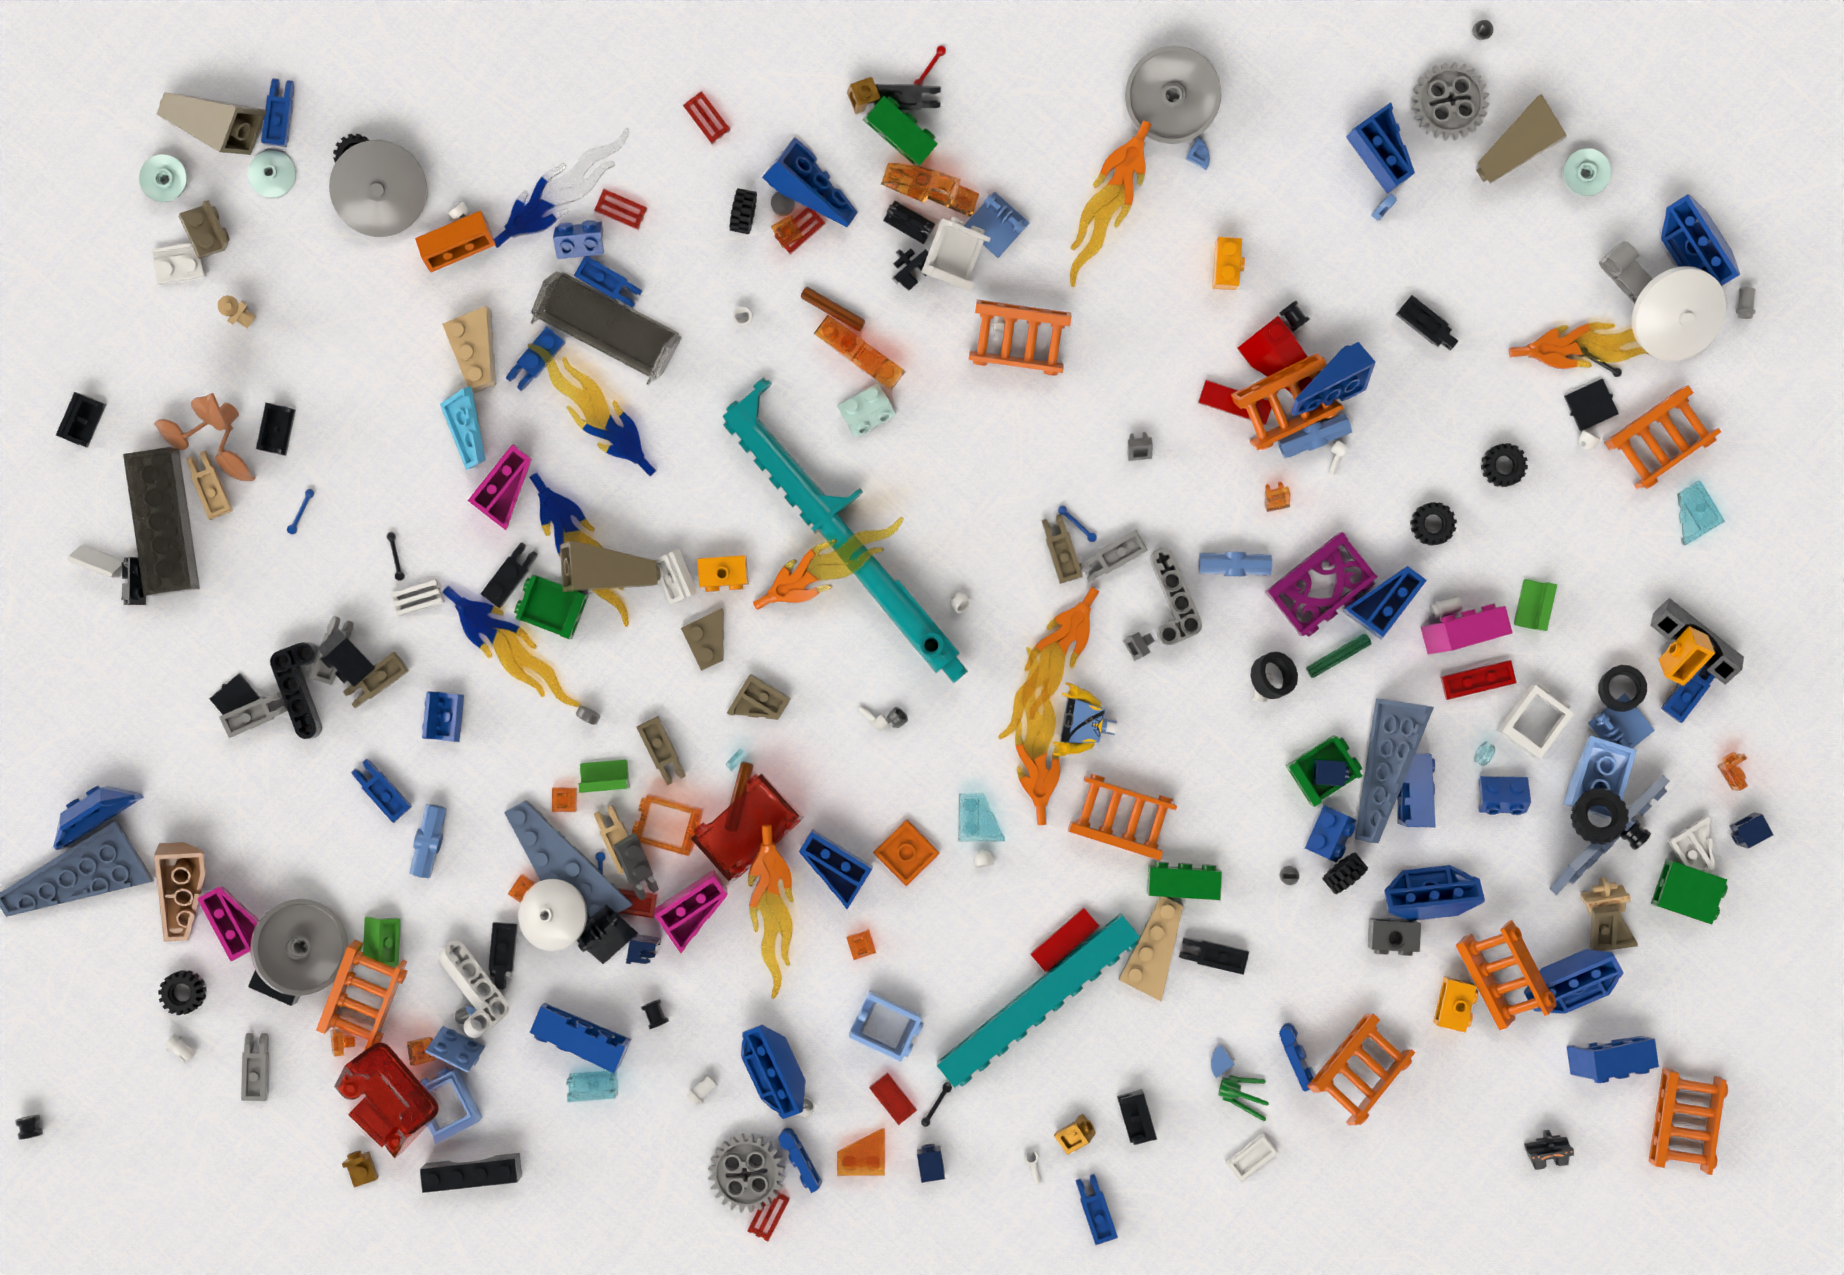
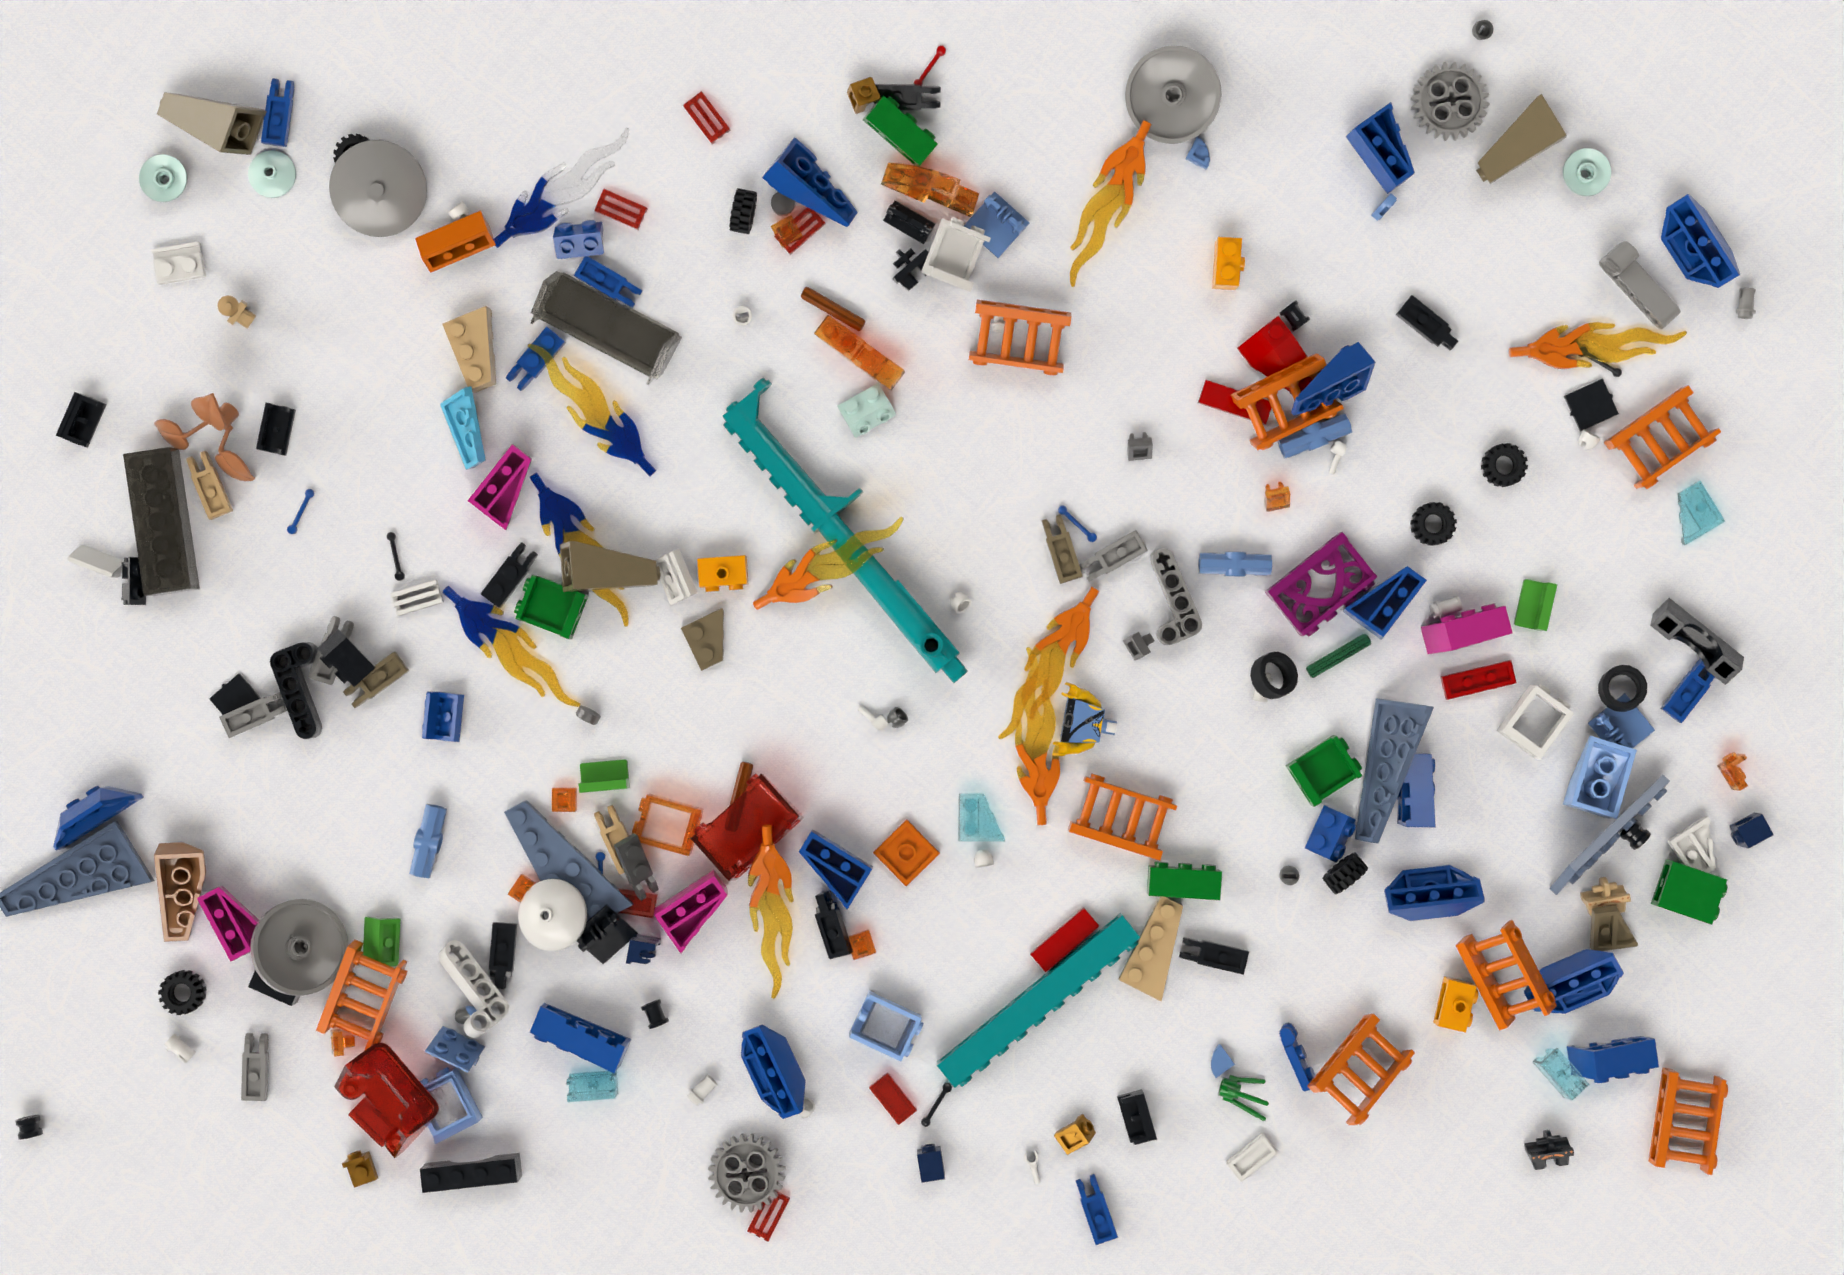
(204, 230): dark tan bracket -> none
(382, 792): blue hinge -> none
(417, 1052): clear orange tile -> none
(660, 748): dark tan hinge -> none
(736, 759): clear light blue tile -> none
(759, 700): dark tan wing -> none
(800, 1159): blue hinge -> none
(832, 926): none -> black hinge
(863, 1157): clear orange wing -> none
(1330, 772): dark blue brick -> none
(1408, 931): dark grey brick -> none
(1484, 753): clear light blue tile -> none
(1504, 795): blue bracket -> none
(1561, 1073): none -> clear light blue hinge
(1610, 801): black tyre -> none
(1679, 313): white dish -> none
(1686, 656): light orange brick -> none

